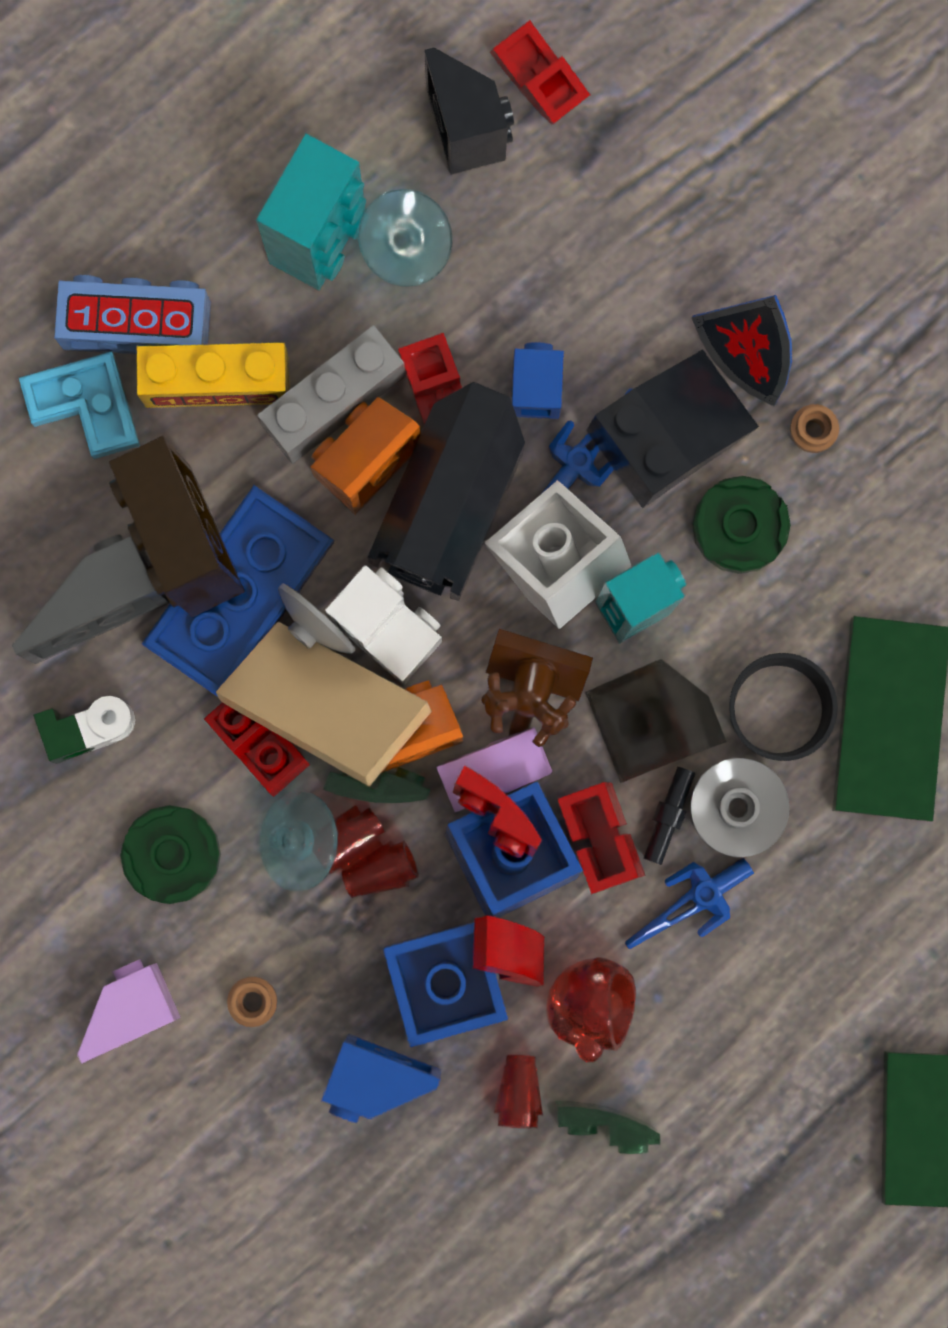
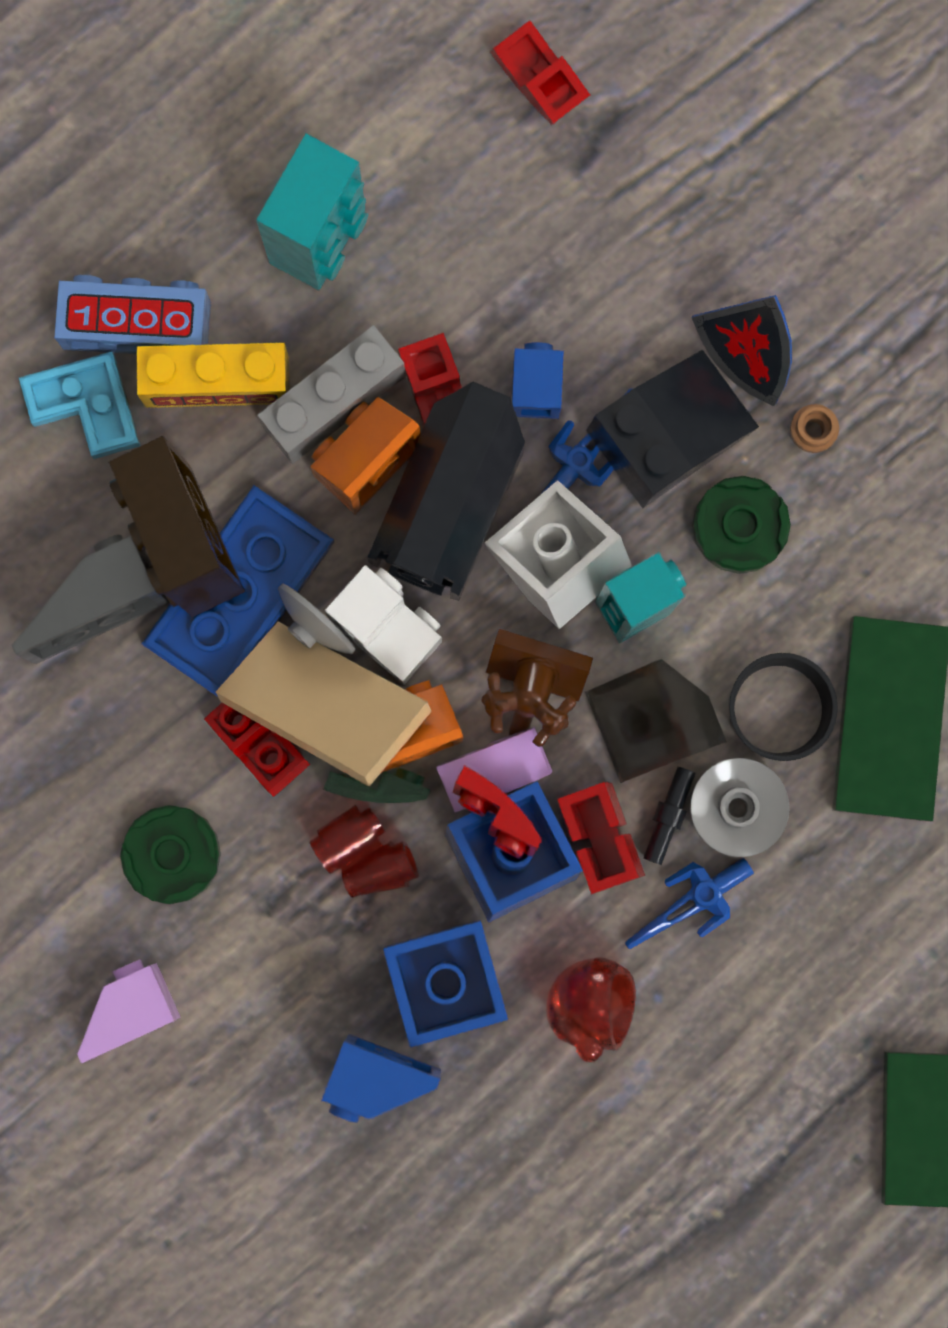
(101, 725): leg -> none
(236, 1001): medium nougat plate -> none
(298, 841): clear light blue dish -> none
(420, 222): clear light blue dish -> none
(467, 113): black slope -> none
(509, 950): red slope -> none
(519, 1094): clear red cone -> none
(622, 1129): clear green slope -> none

